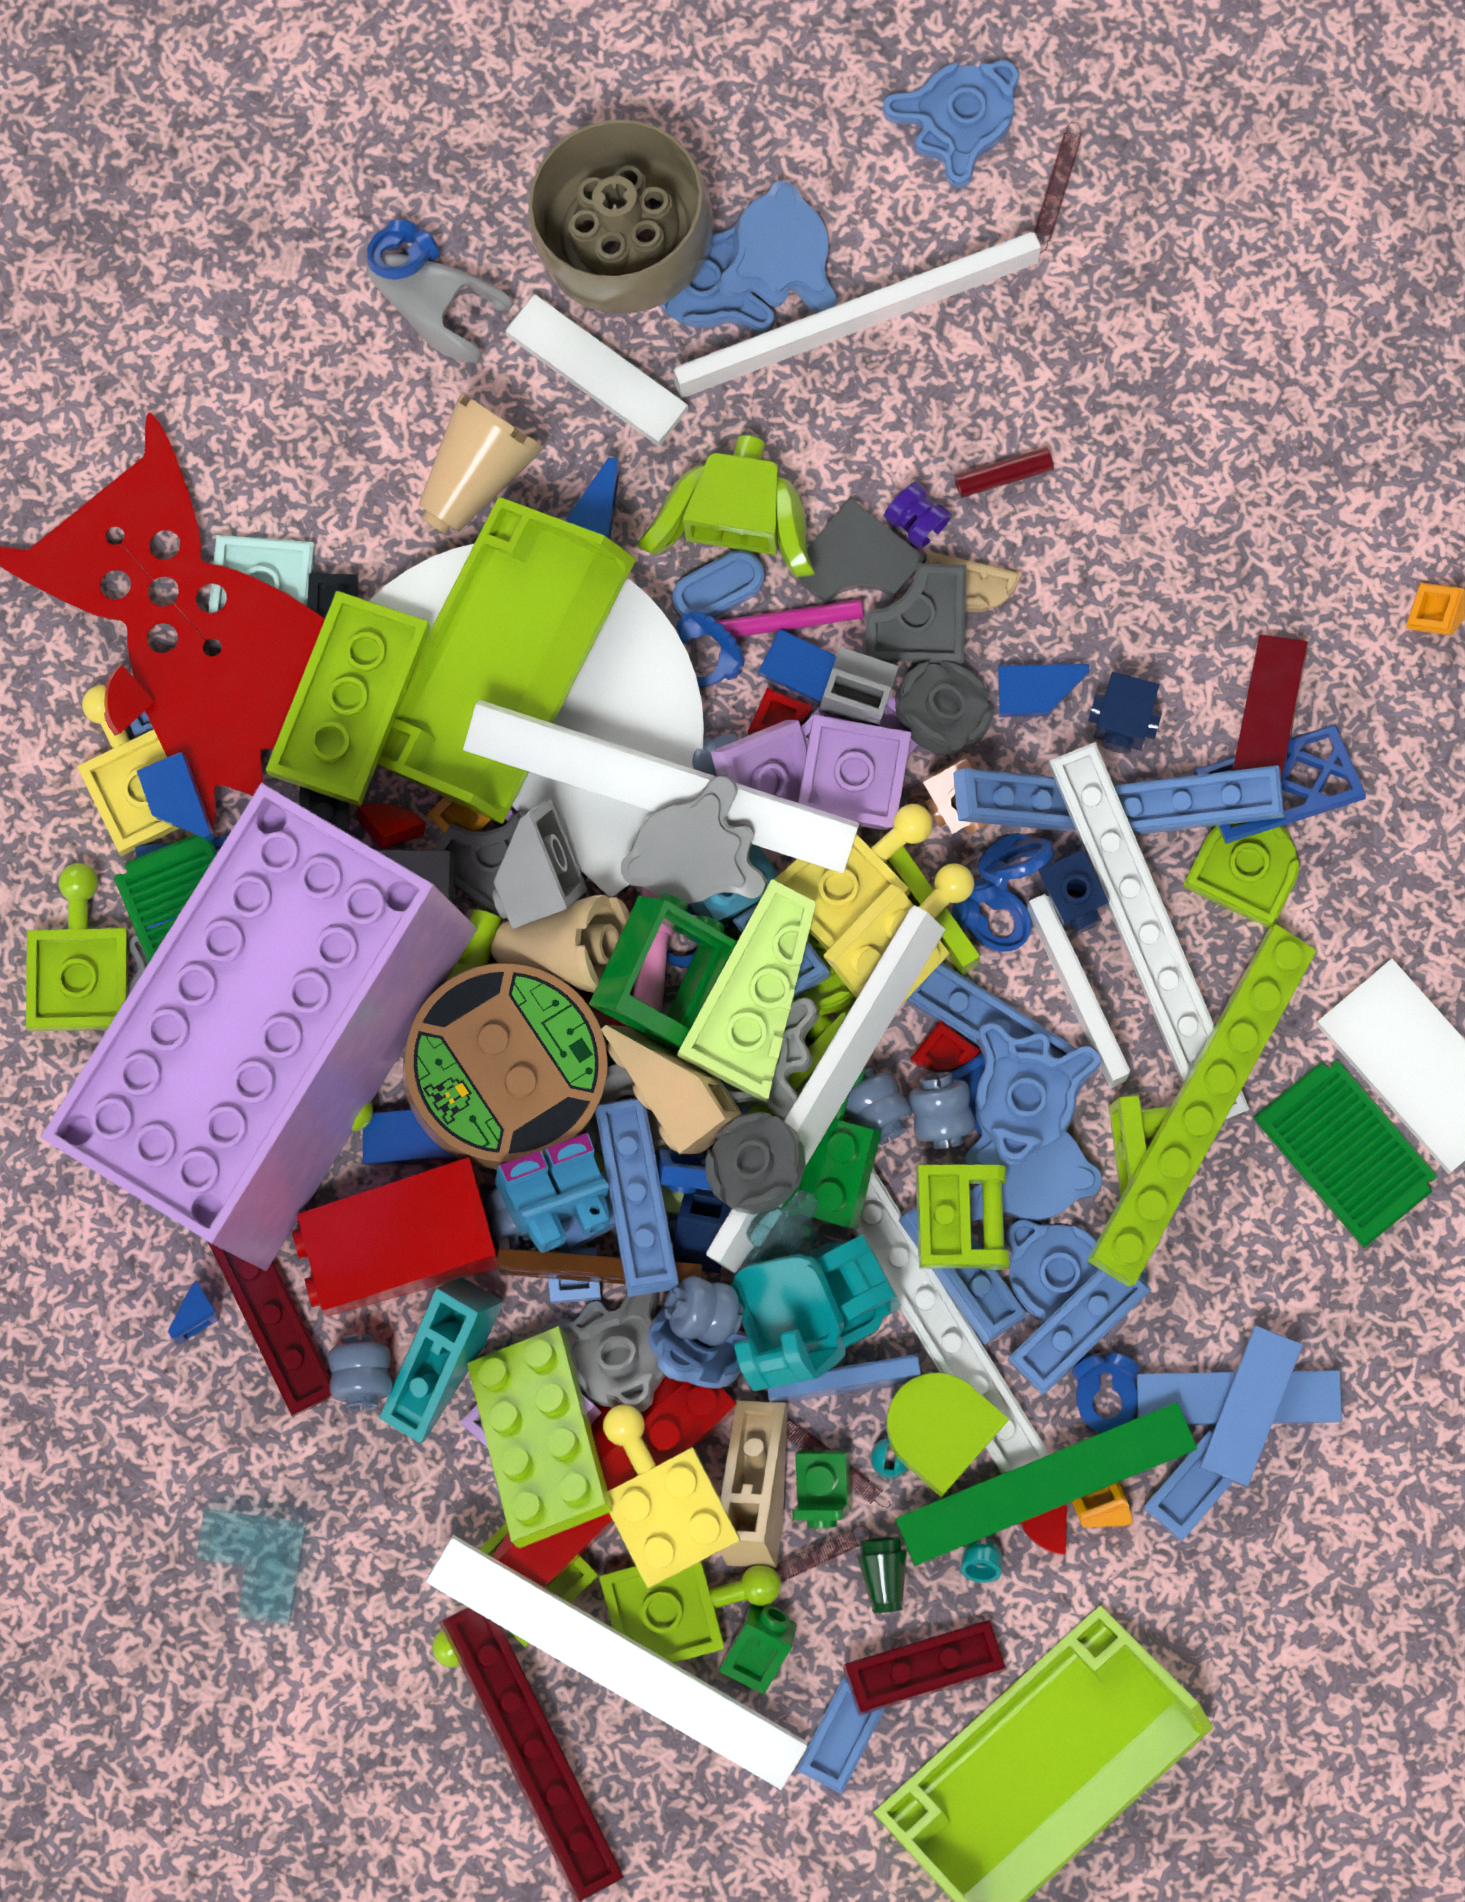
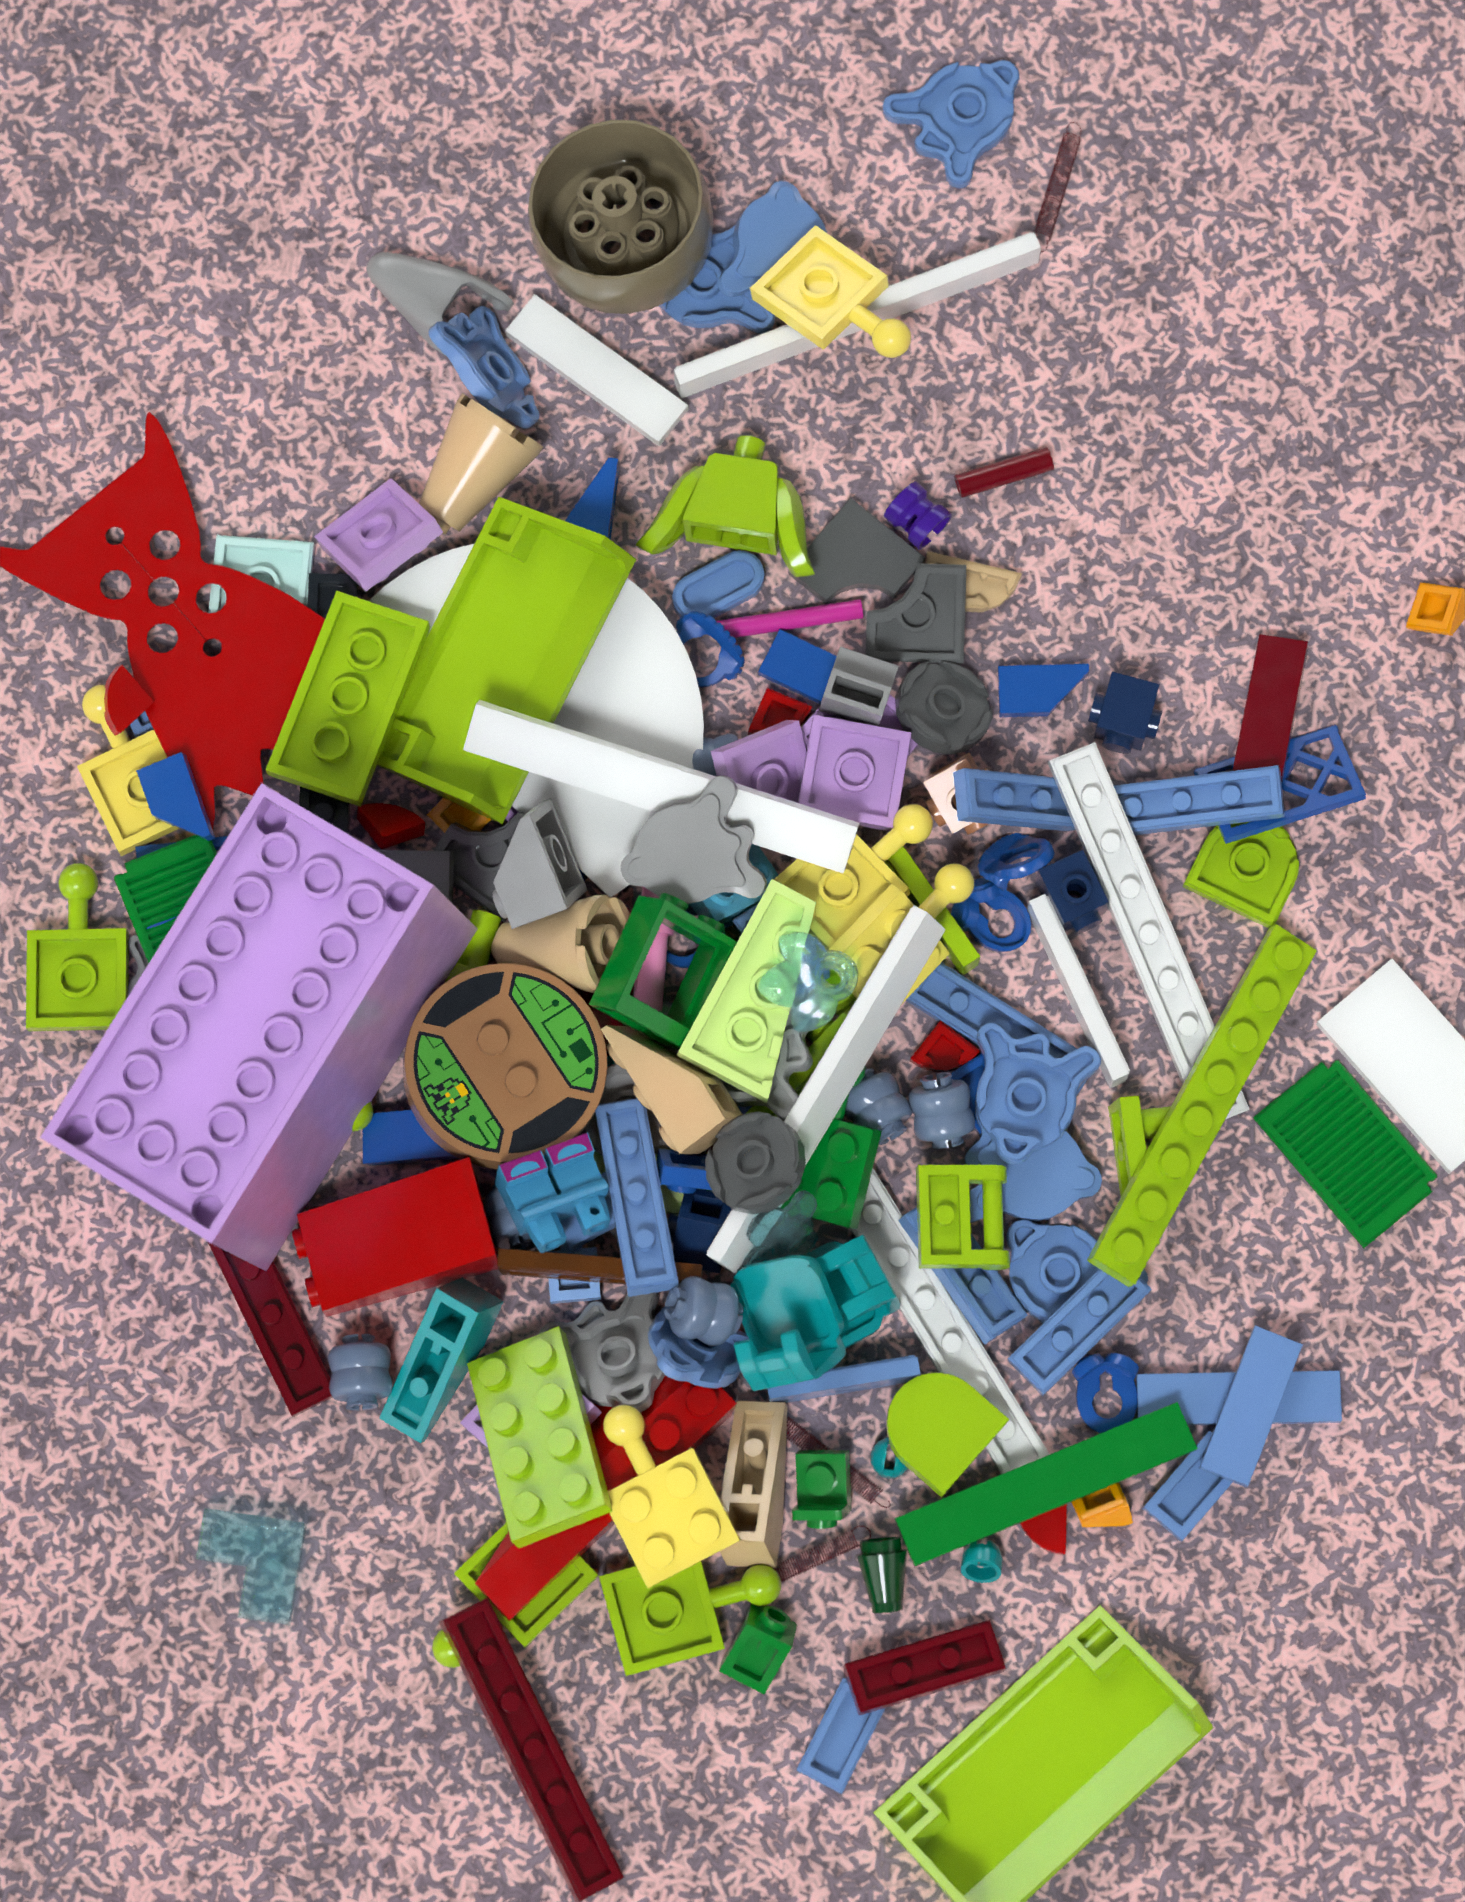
(193, 1315): blue slope -> none
(378, 534): none -> lavender plate
(396, 233): blue piece -> none
(487, 365): none -> medium blue tile
(617, 1662): white tile -> none
(801, 982): none -> clear light blue plate
(826, 288): none -> light yellow plate

